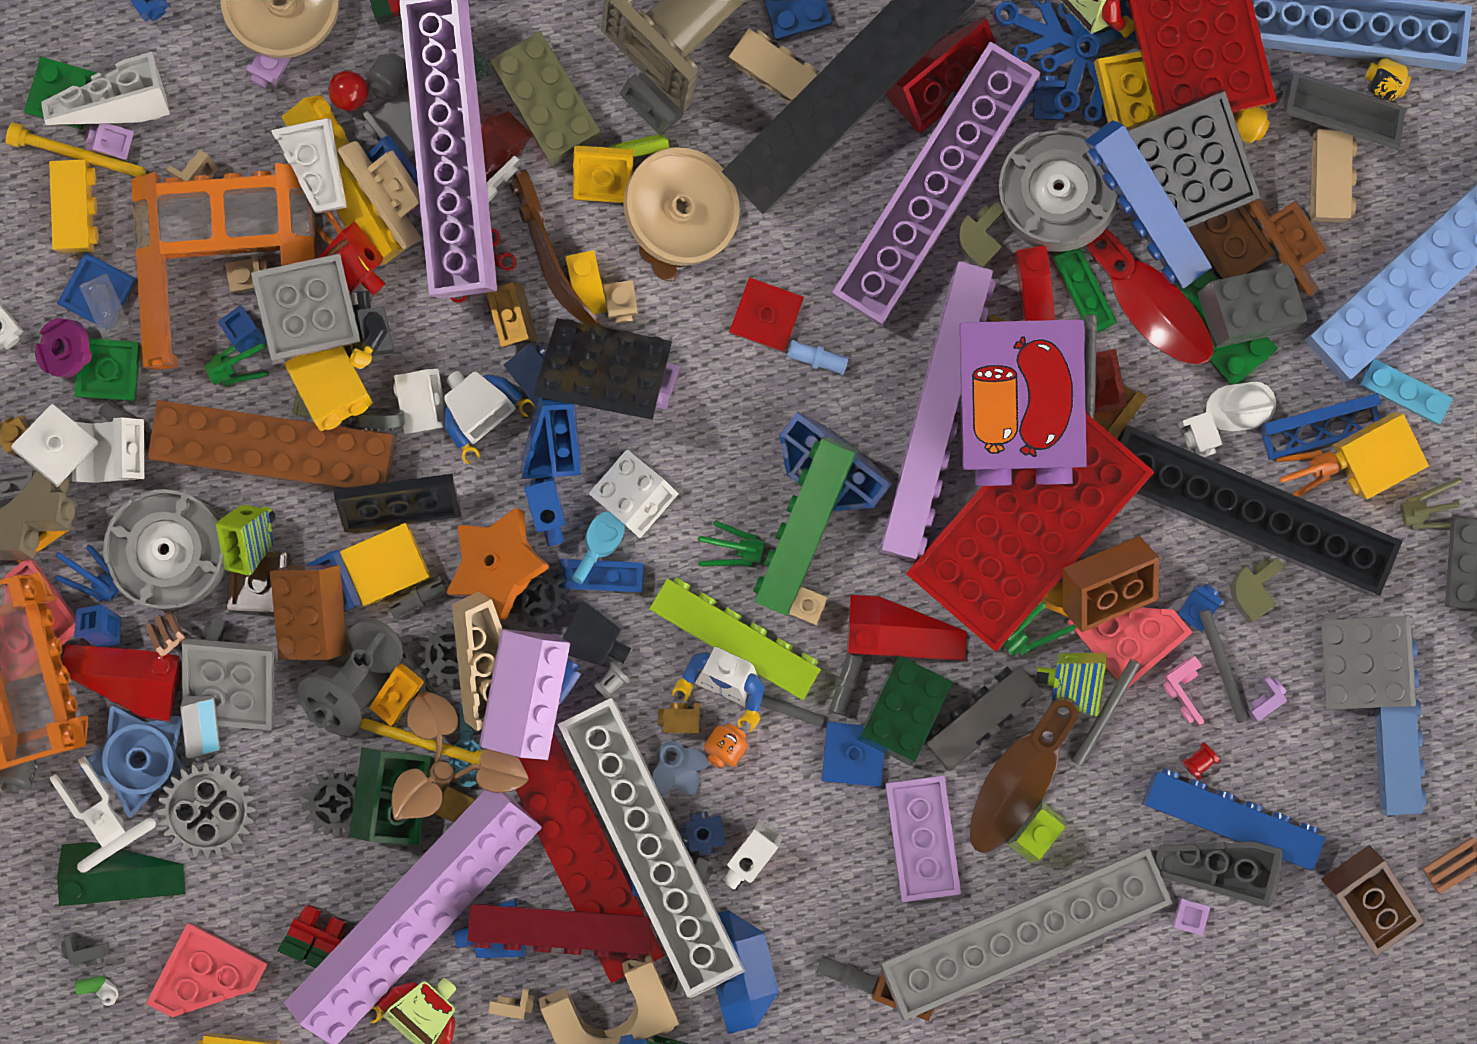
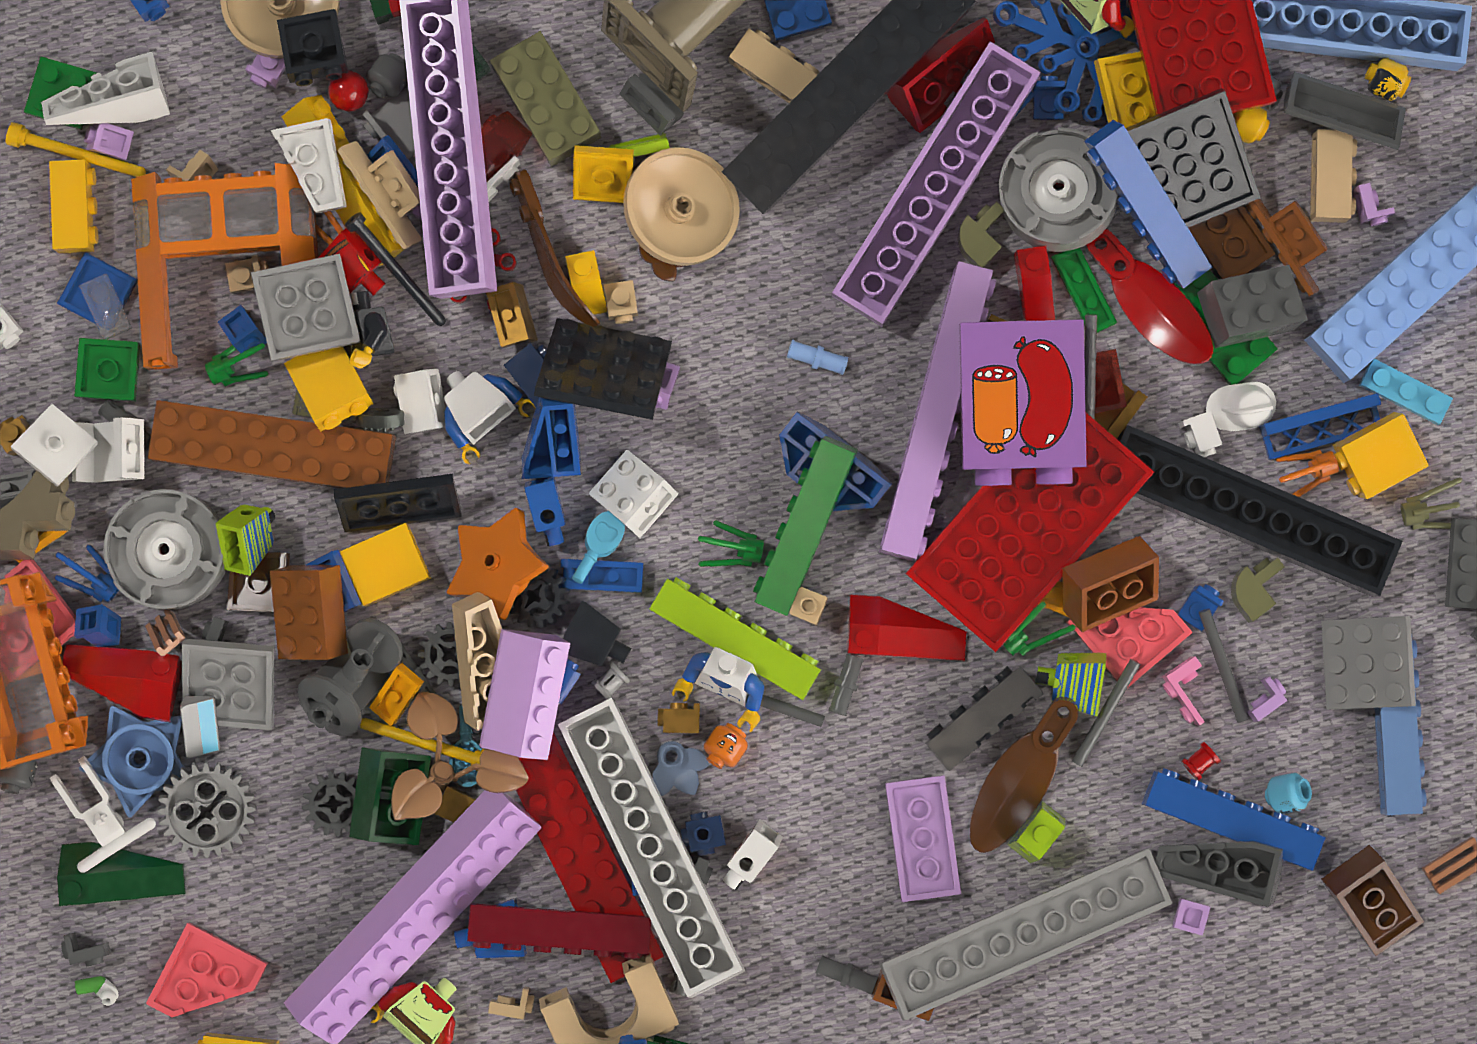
(76, 348): magenta plate -> none
(303, 933): red hips -> none
(312, 47): none -> black plate
(356, 224): none -> black bar
(417, 597): dark grey pin -> none
(751, 993): blue wedge -> none
(766, 314): red plate -> none
(850, 759): blue plate -> none
(904, 710): dark green brick -> none
(1288, 793): none -> medium azure head
(1367, 204): none -> lavender bracket

